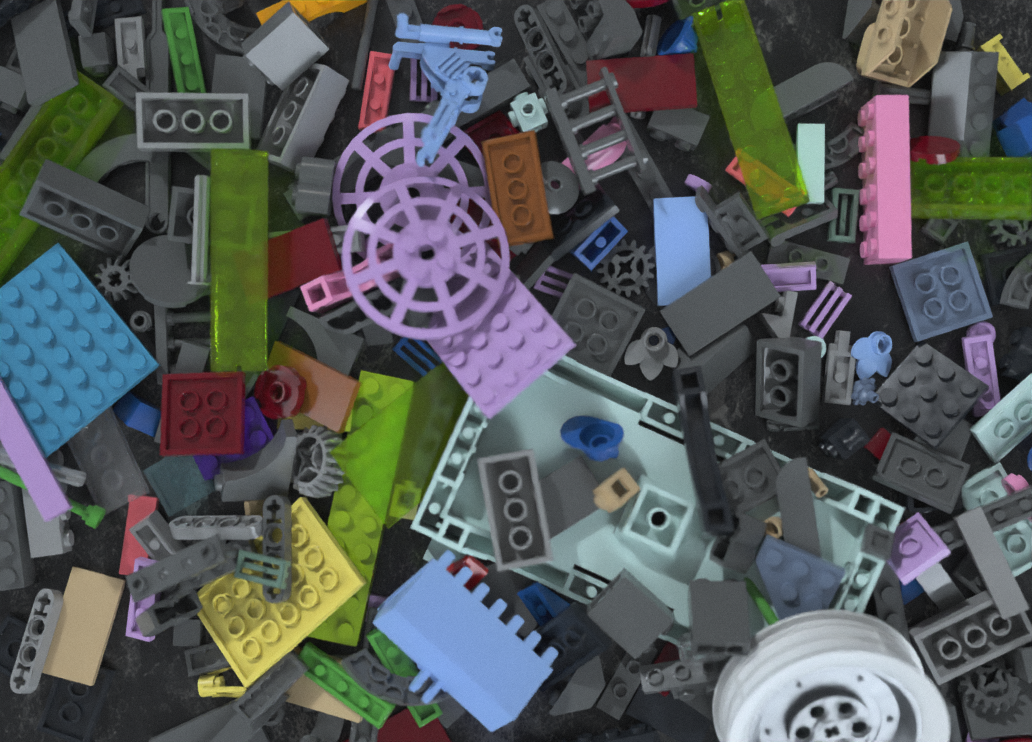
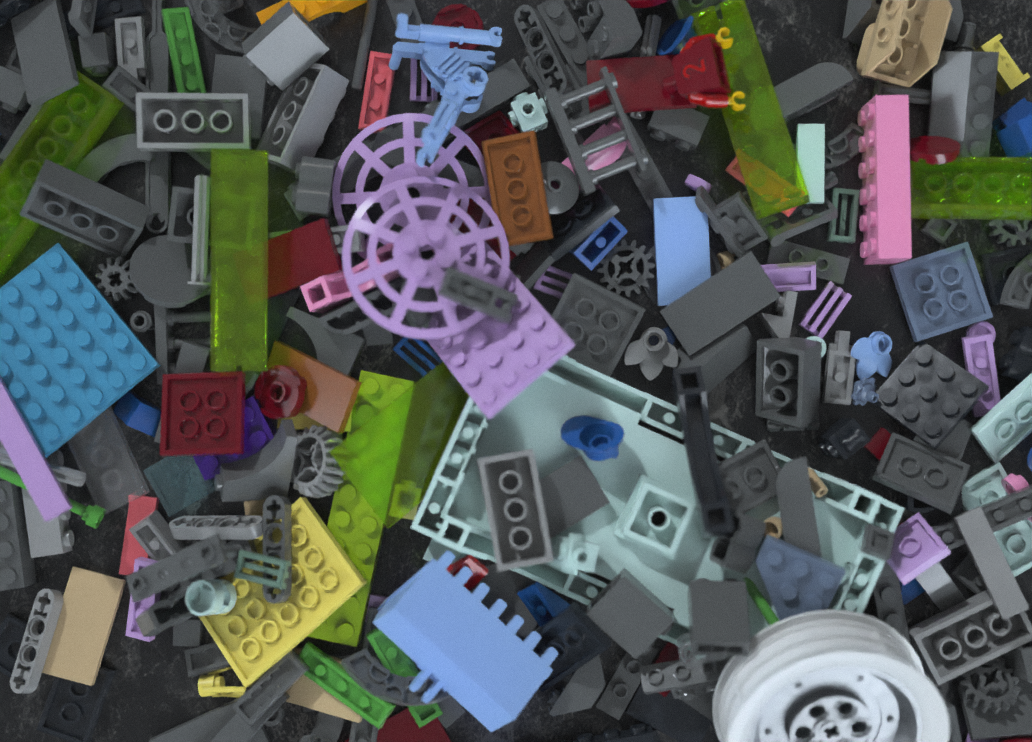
(210, 597): none -> light aqua wheel
(477, 294): none -> dark grey plate
(575, 553): none -> light aqua brick
(611, 494): tan brick -> none
(702, 72): none -> dark red torso

